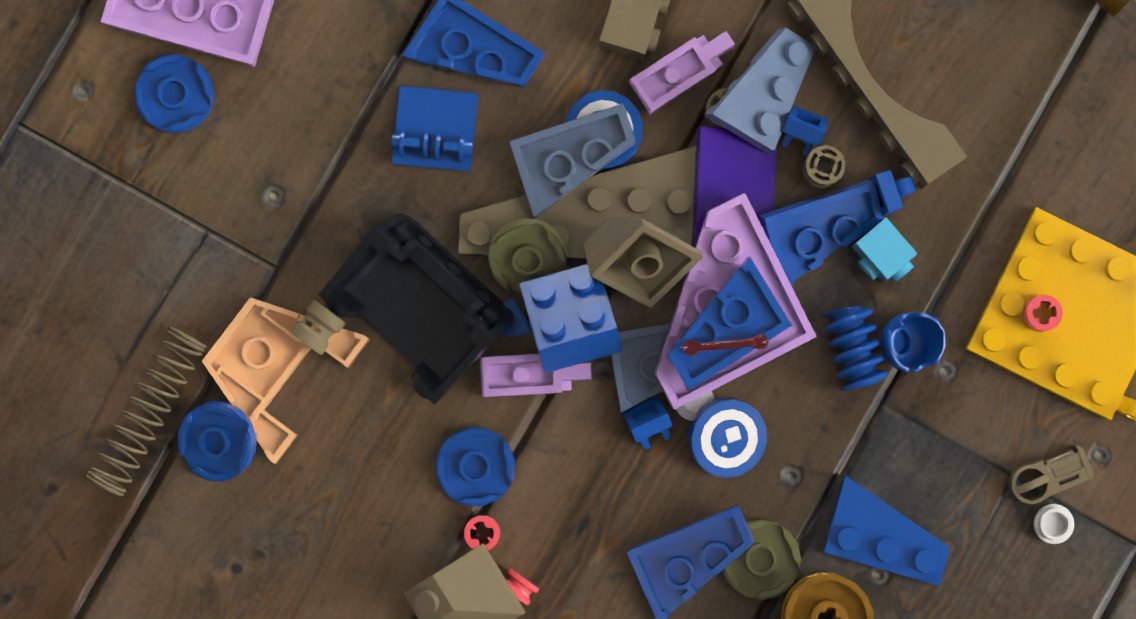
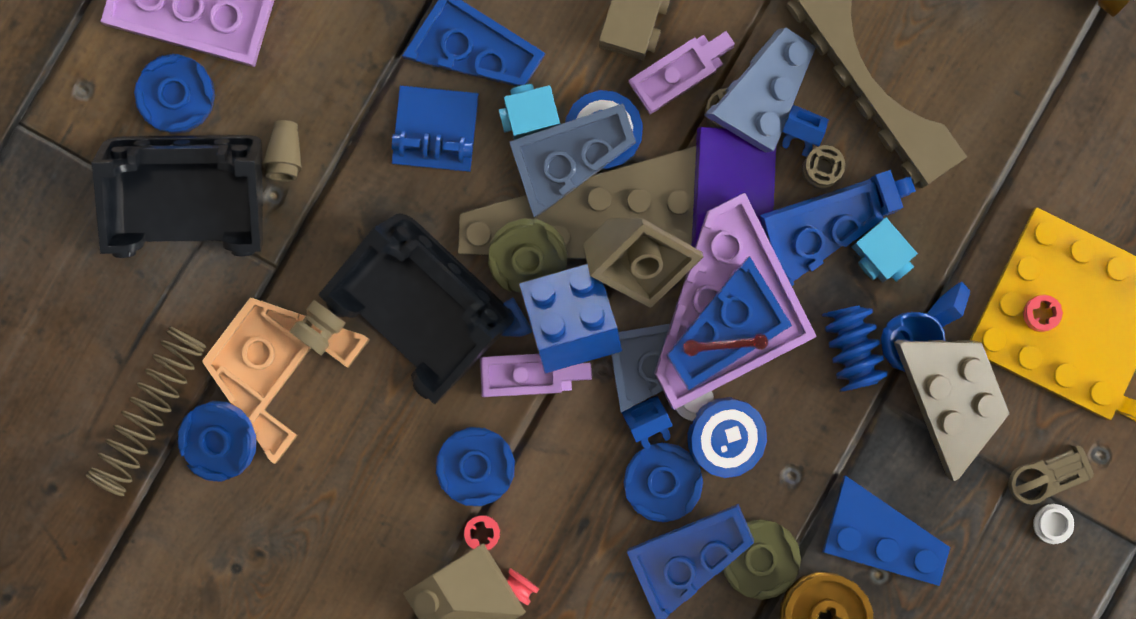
(179, 192): none -> black windscreen
(283, 152): none -> dark tan cone
(529, 110): none -> medium azure brick
(663, 482): none -> blue tile
(951, 304): none -> blue tile
(955, 397): none -> wing

